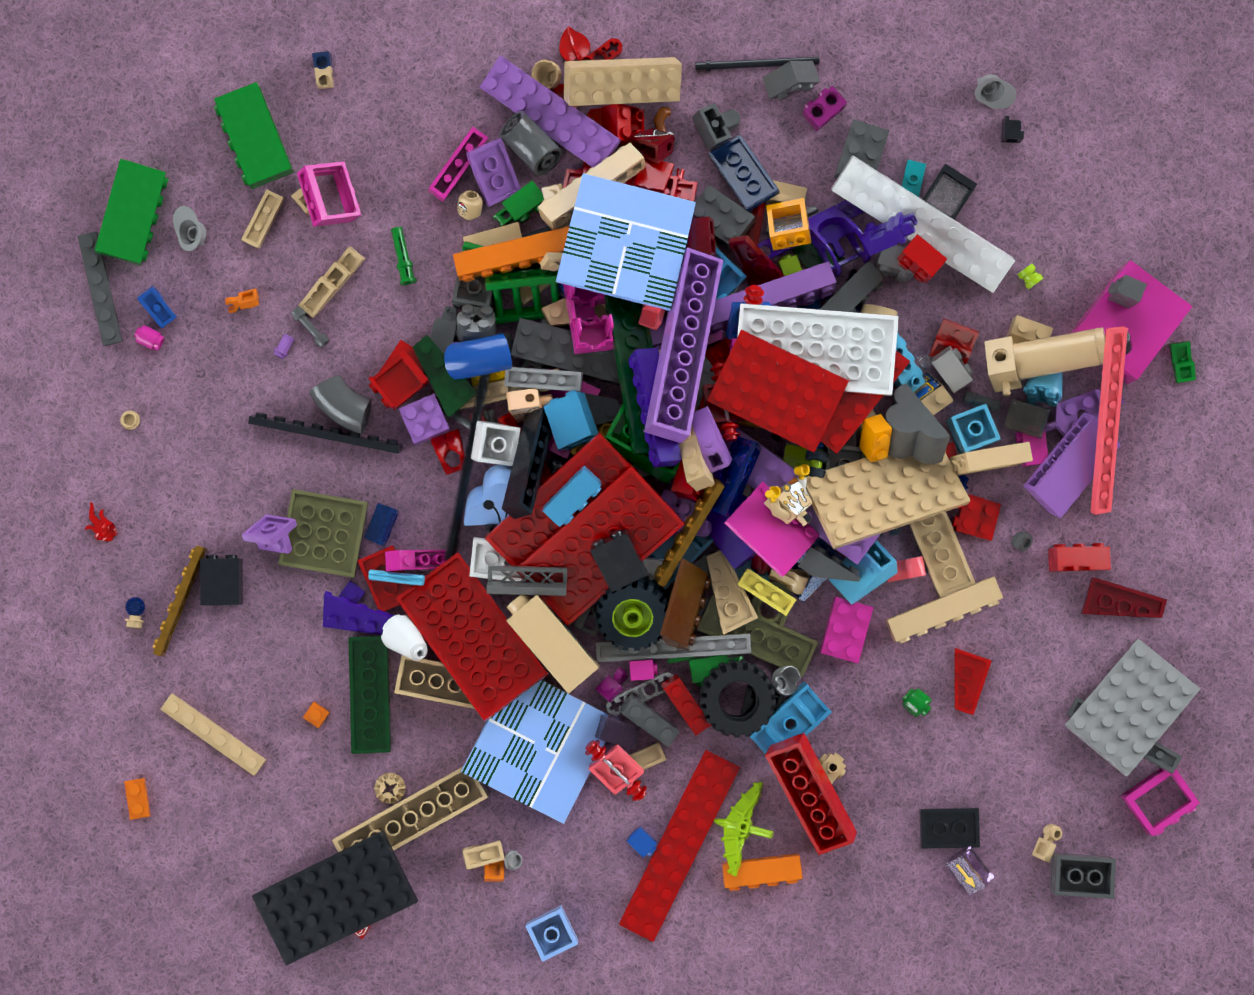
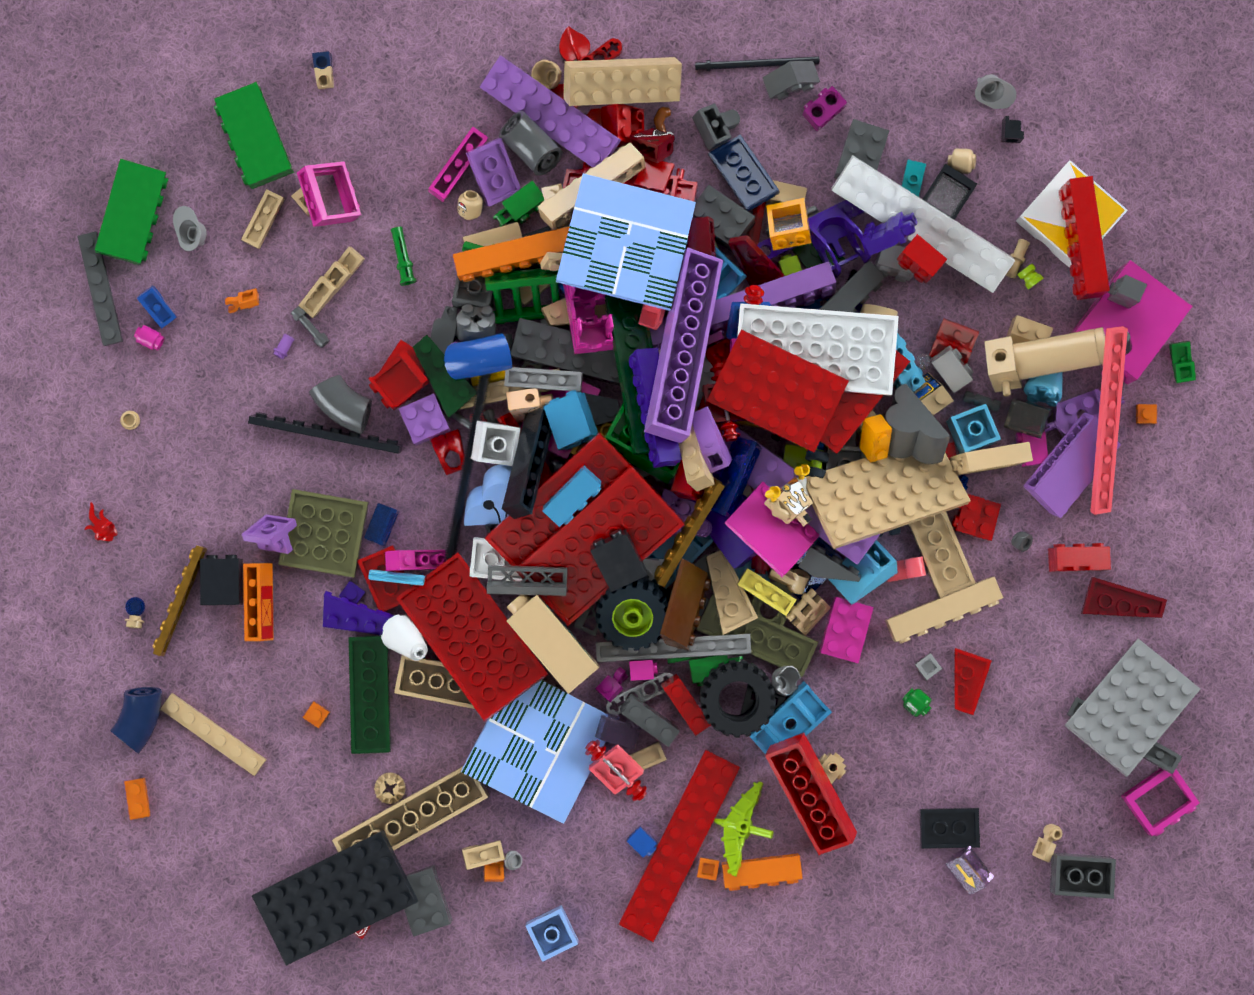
(138, 716): none -> dark blue brick
(258, 602): none -> orange brick
(431, 909): none -> dark grey brick
(708, 868): none -> orange plate
(811, 614): none -> tan plate
(928, 666): none -> light grey plate
(962, 160): none -> tan head
(1018, 256): none -> tan pin
(1044, 215): none -> white tile
(1084, 238): none -> red brick
(1146, 414): none -> orange plate

